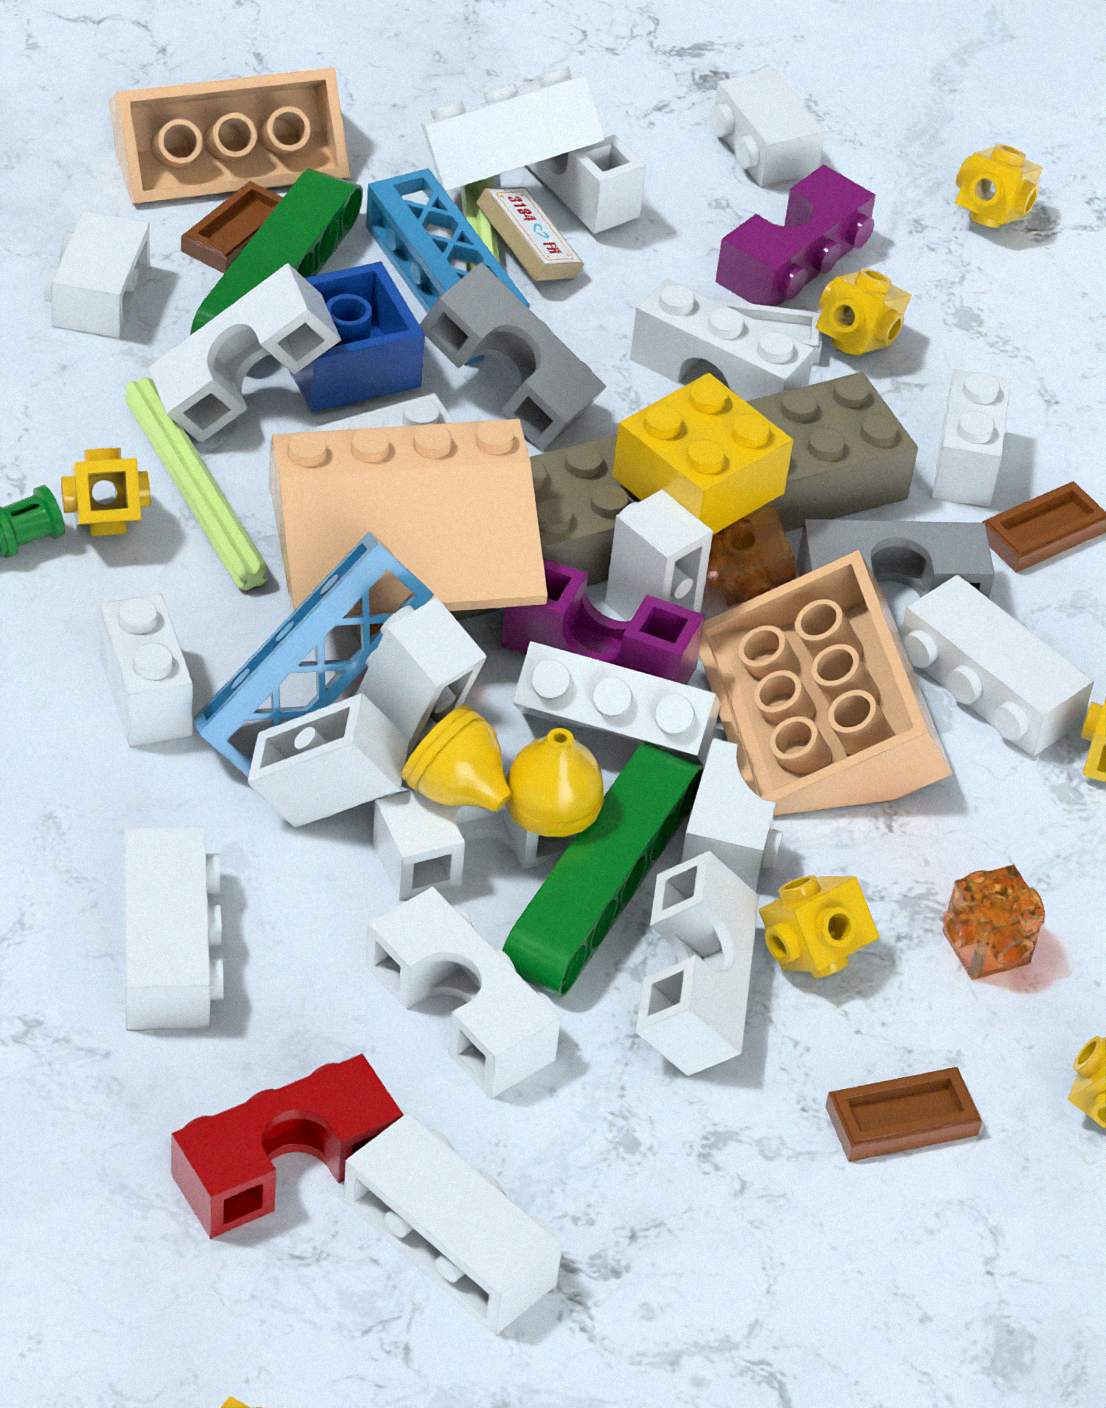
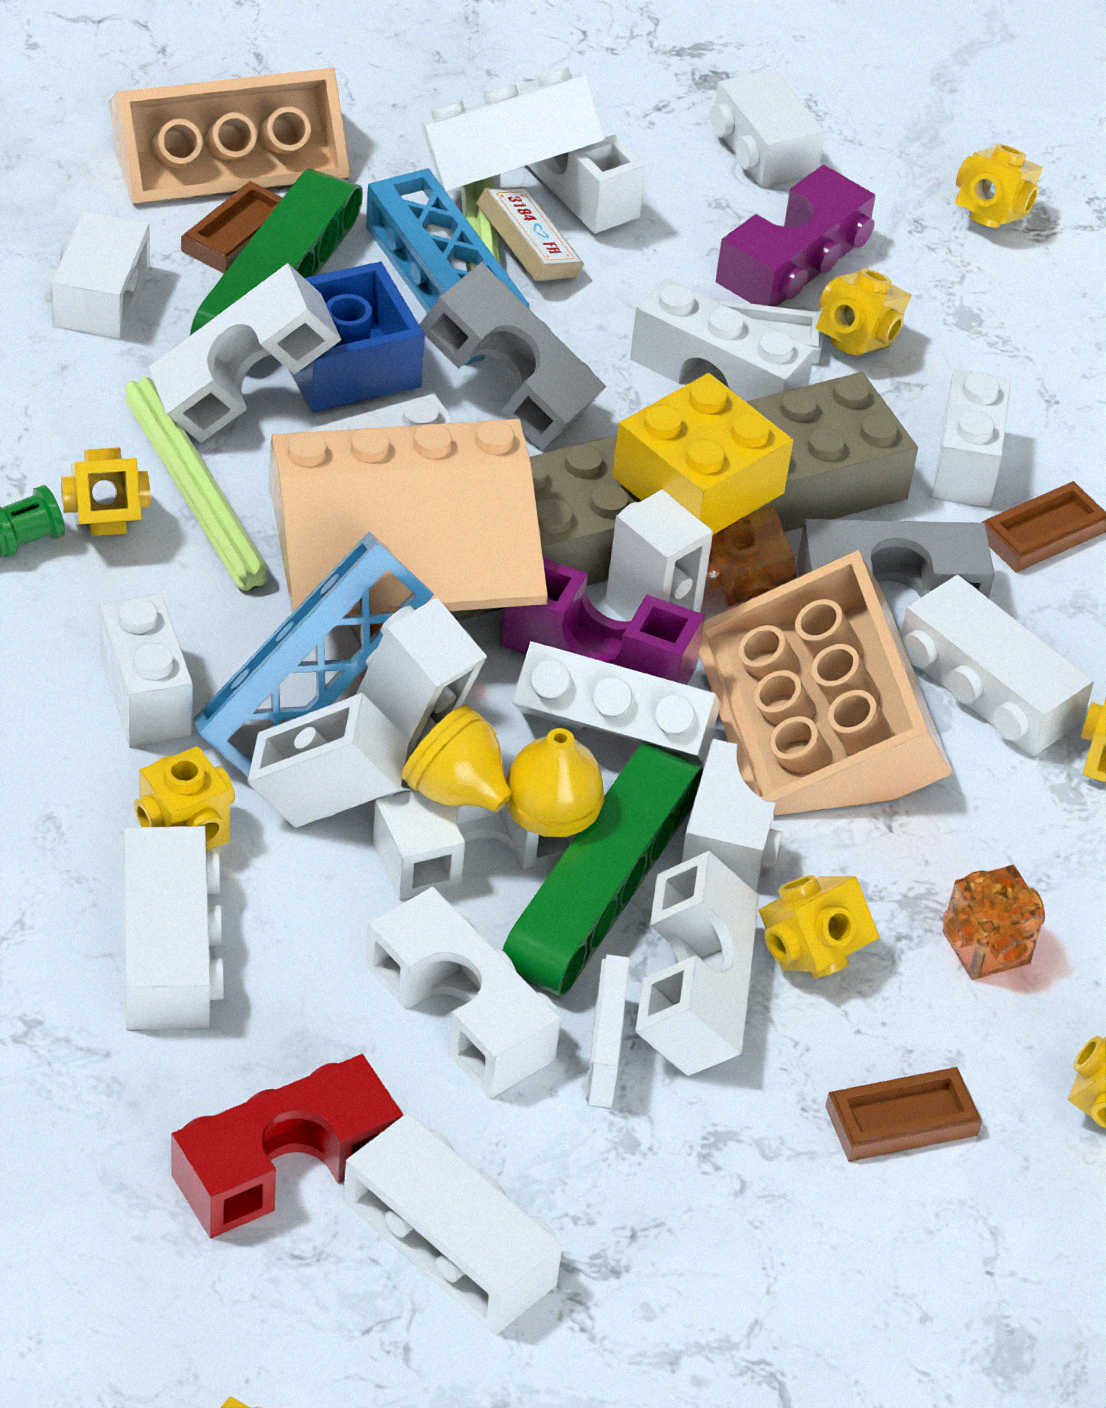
(186, 793): none -> yellow brick
(607, 1031): none -> white tile

